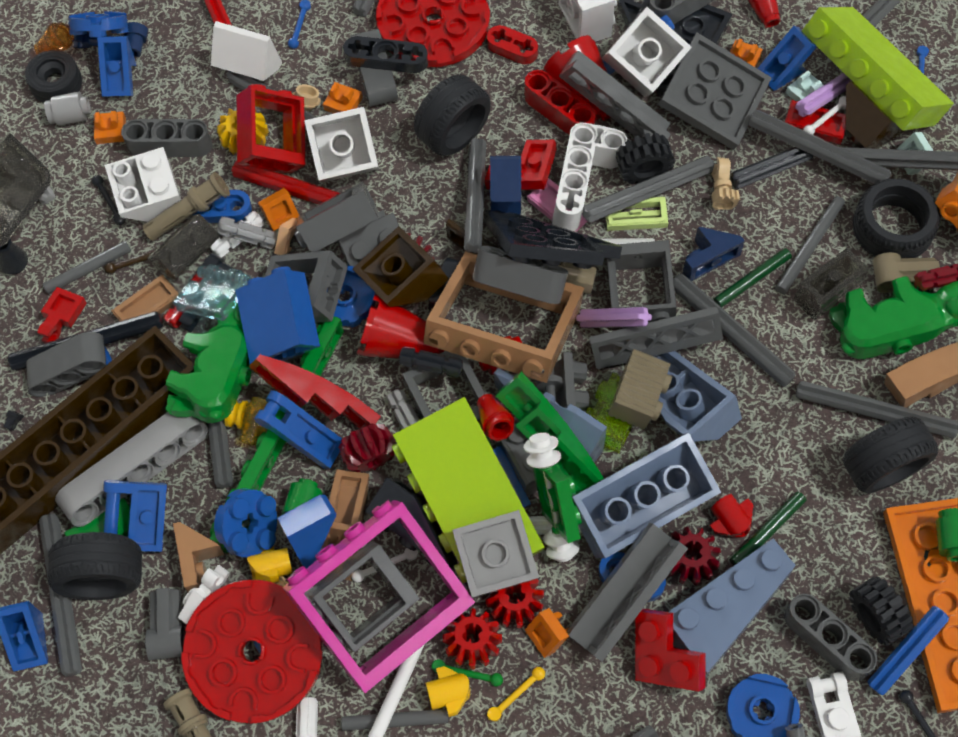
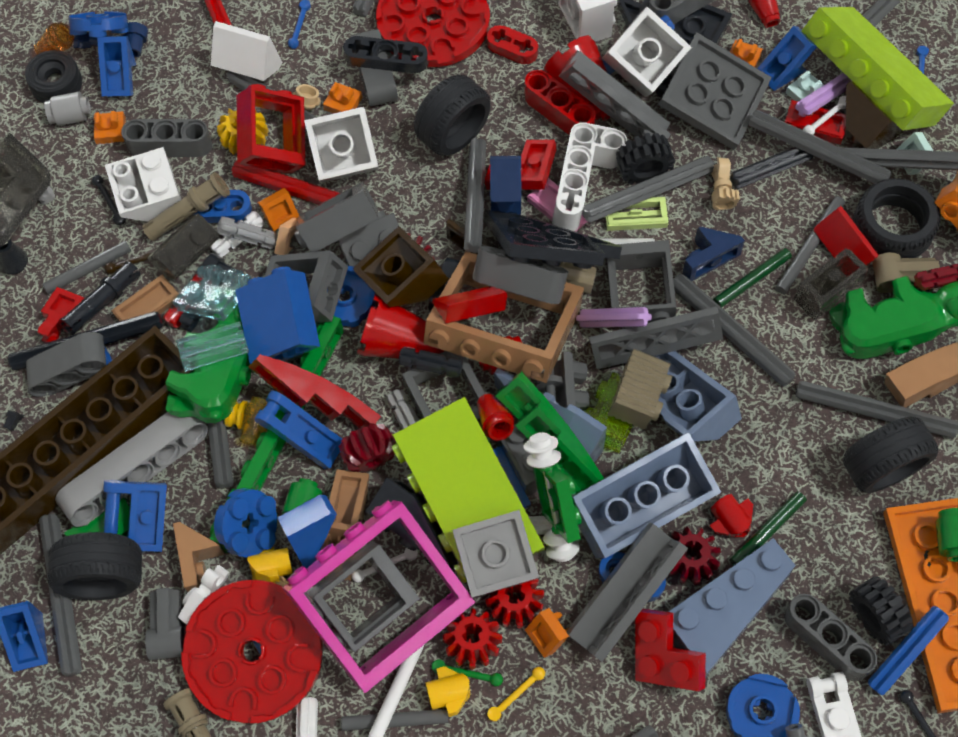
(109, 289): none -> black pin
(211, 342): none -> clear light blue tile
(470, 303): none -> red slope
(840, 232): none -> red slope

